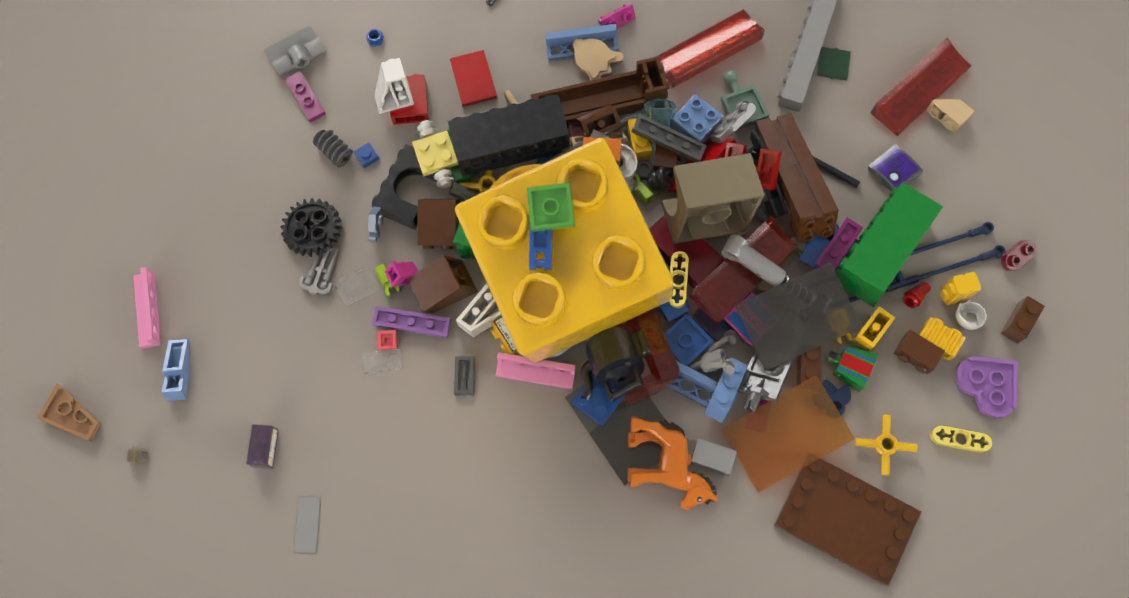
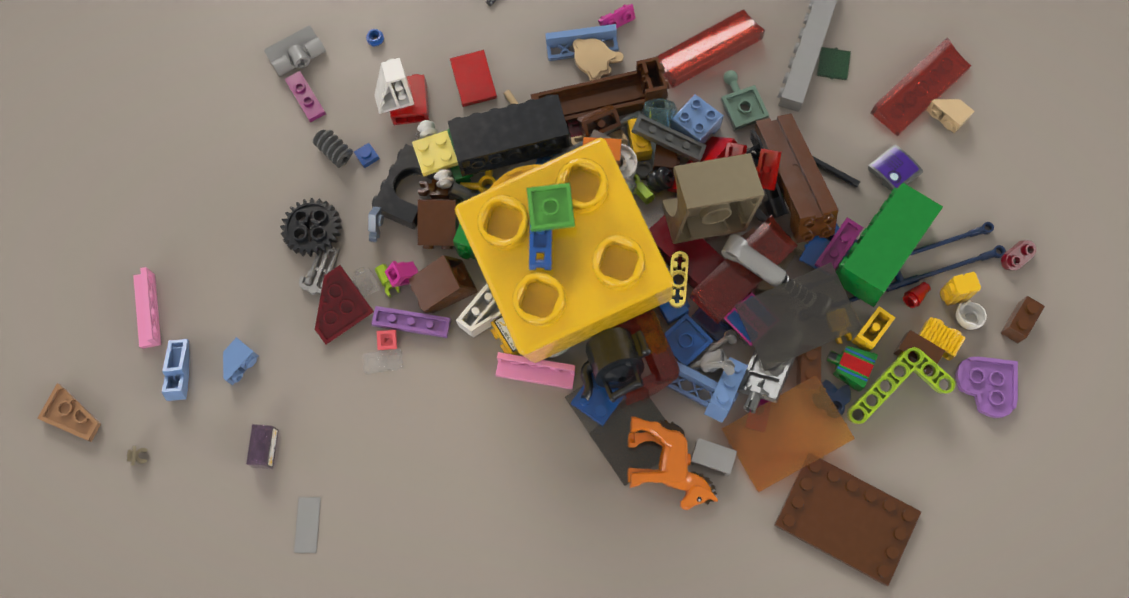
(237, 360): none -> medium blue slope
(339, 305): none -> dark red plate
(434, 191): none -> reddish brown plate
(464, 391): dark grey tile -> none
(732, 122): light grey plate -> none
(894, 445): yellow bar -> none
(895, 381): none -> lime beam
(975, 447): light yellow beam -> none

